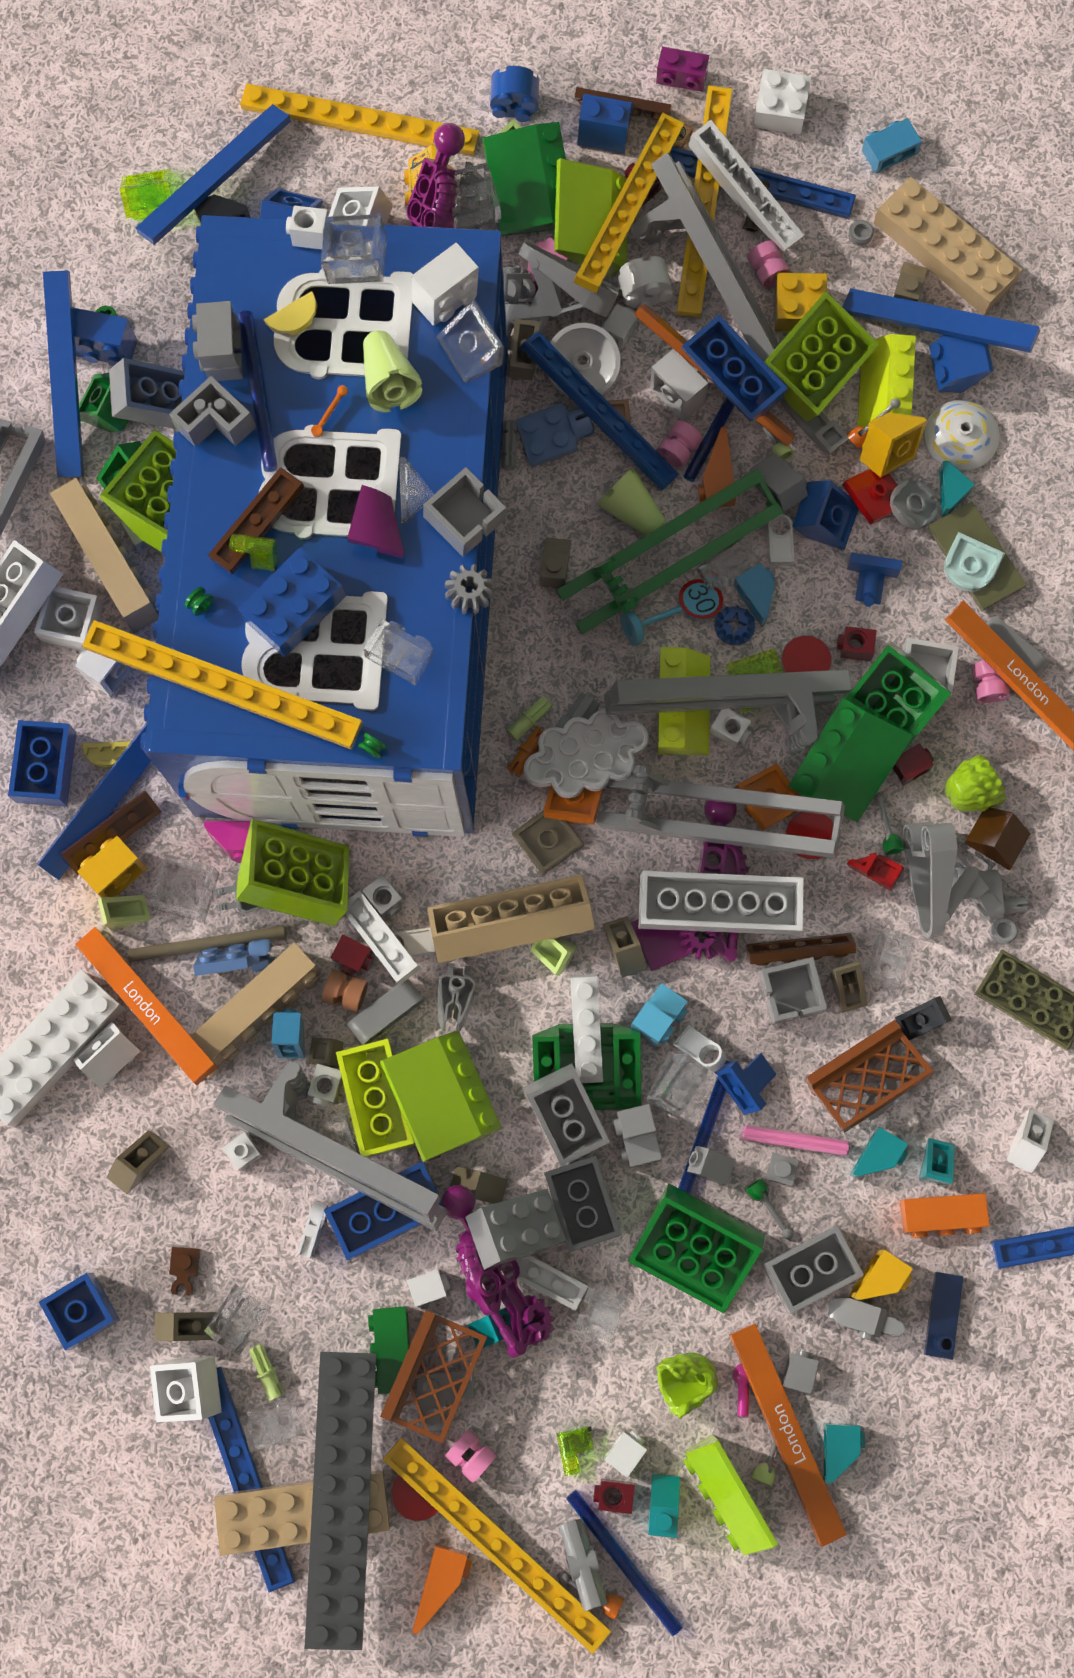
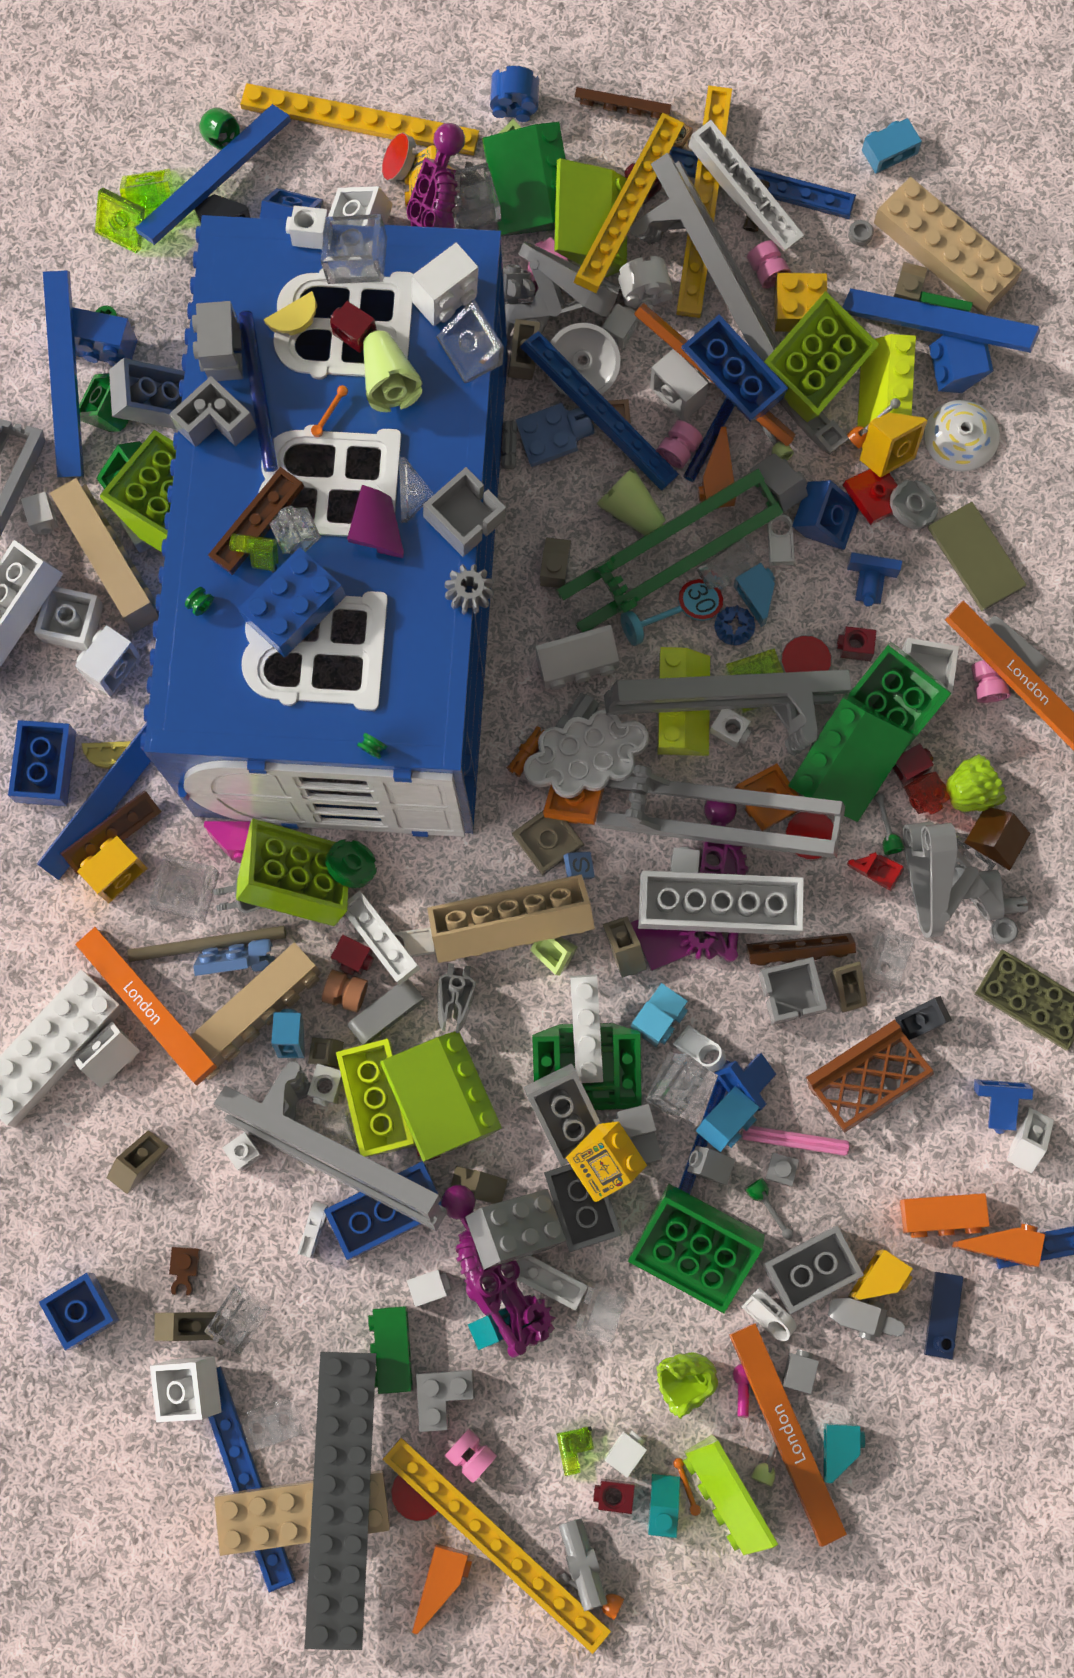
(40, 513): none -> white brick
(117, 220): none -> clear neon green plate
(124, 911): yellowish green slope -> none
(216, 122): none -> green helmet
(223, 684): yellow plate -> none
(266, 1372): yellowish green axle -> none
(294, 529): none -> clear brick
(351, 863): none -> green tile
(352, 325): none -> dark red brick
(379, 887): light grey brick -> none
(398, 158): none -> tile
(399, 651): clear brick -> none
(410, 1369): dark orange fence -> none
(529, 718): yellowish green axle -> none
(577, 657): none -> white slope
(578, 864): none -> medium blue tile
(604, 123): blue slope -> none
(606, 1160): none -> yellow slope
(624, 1563): clear blue piece -> none
(682, 69): magenta brick -> none
(685, 860): none -> white brick
(694, 1508): none -> orange hinge
(727, 1119): none -> dark azure brick
(768, 1313): none -> white piece
(782, 101): white brick -> none
(880, 1154): teal slope -> none
(927, 793): none -> clear red brick
(938, 1162): teal slope -> none
(945, 301): none -> green tile
(953, 487): teal slope -> none
(971, 563): light aqua tile -> none
(1003, 1101): none -> blue piece
(1014, 1245): none -> orange slope

